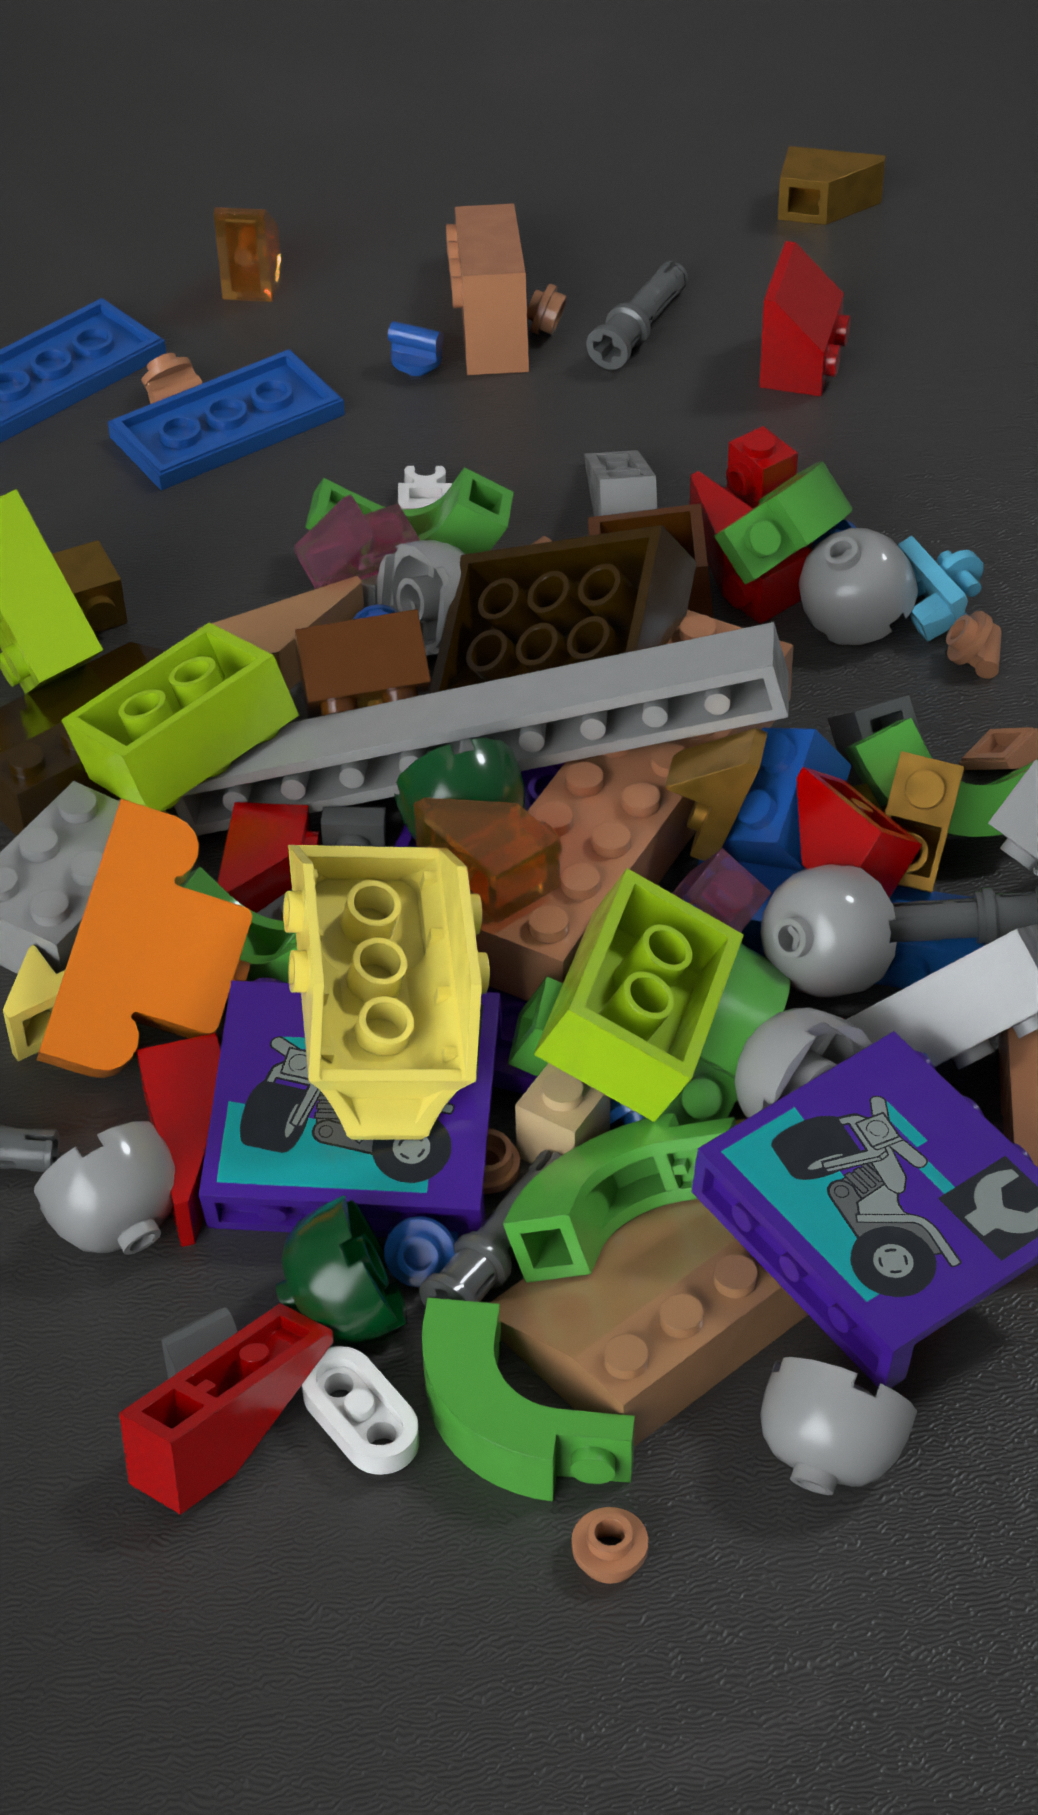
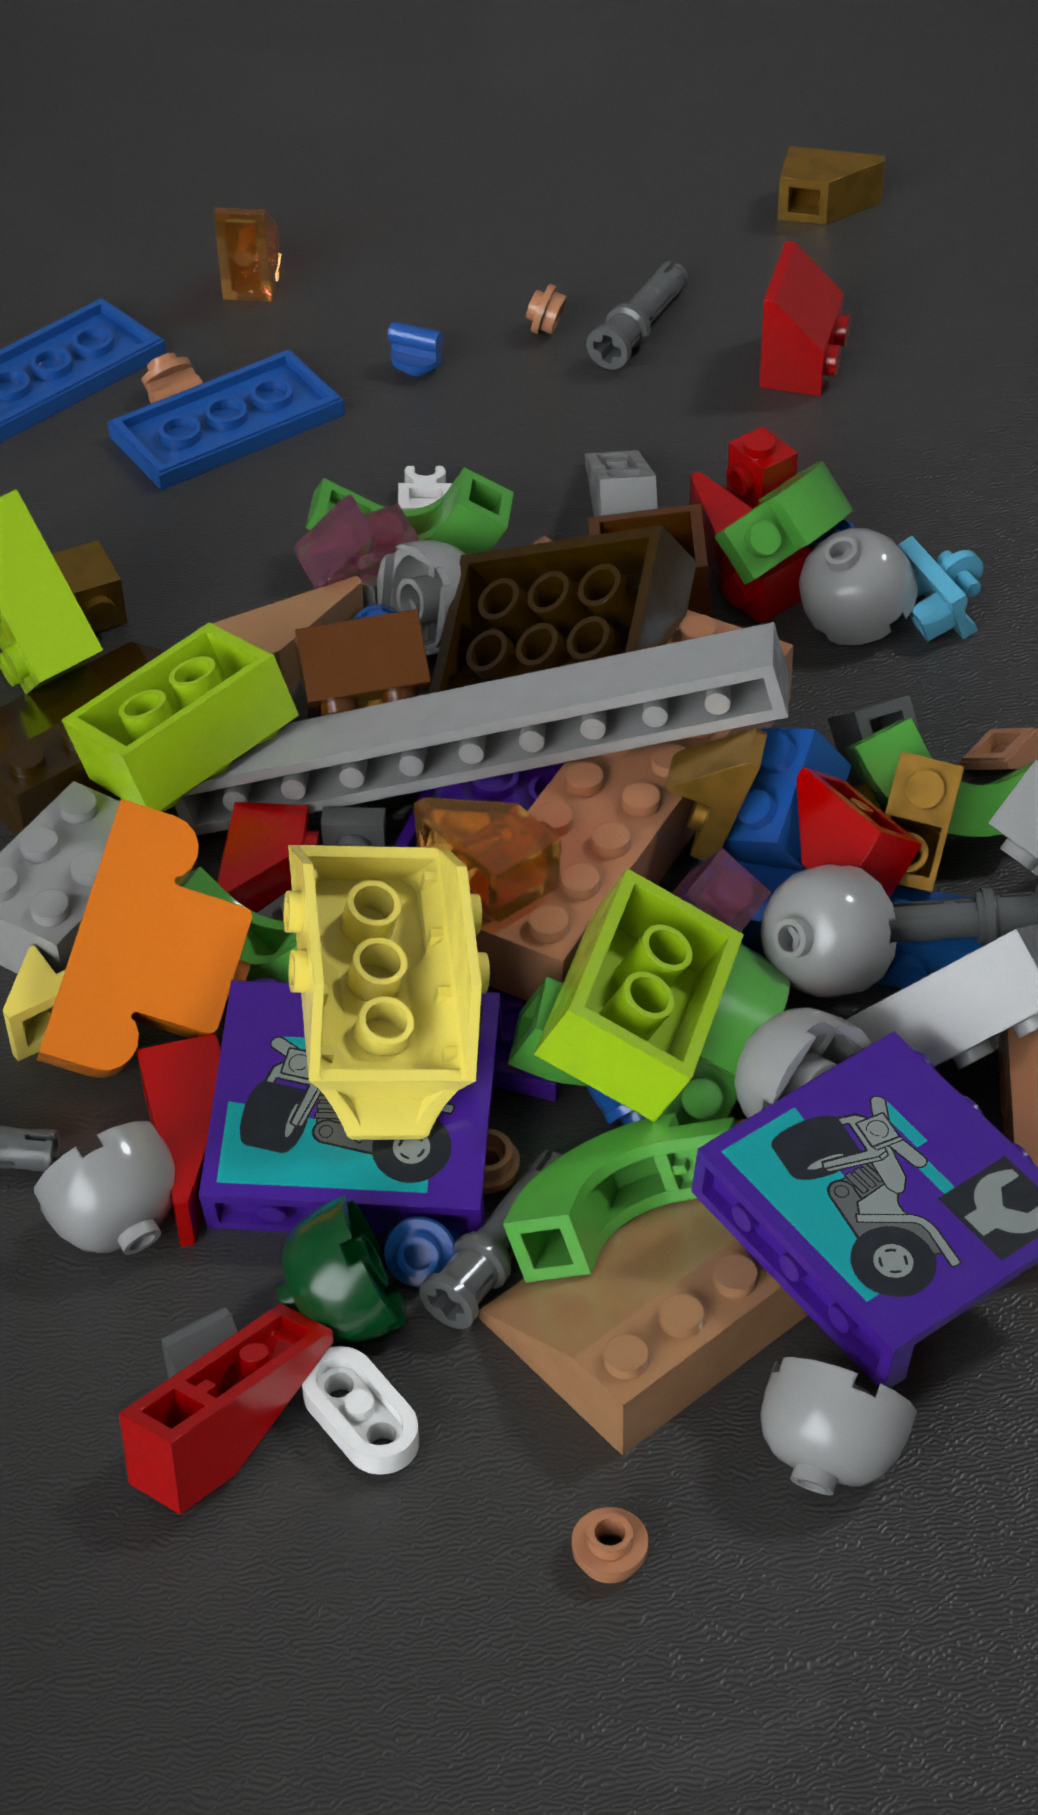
(476, 775): dark green cylinder -> none
(489, 287): nougat wedge -> none
(499, 1430): bright green arch -> none
(558, 1114): tan brick -> none
(975, 642): nougat plate -> none

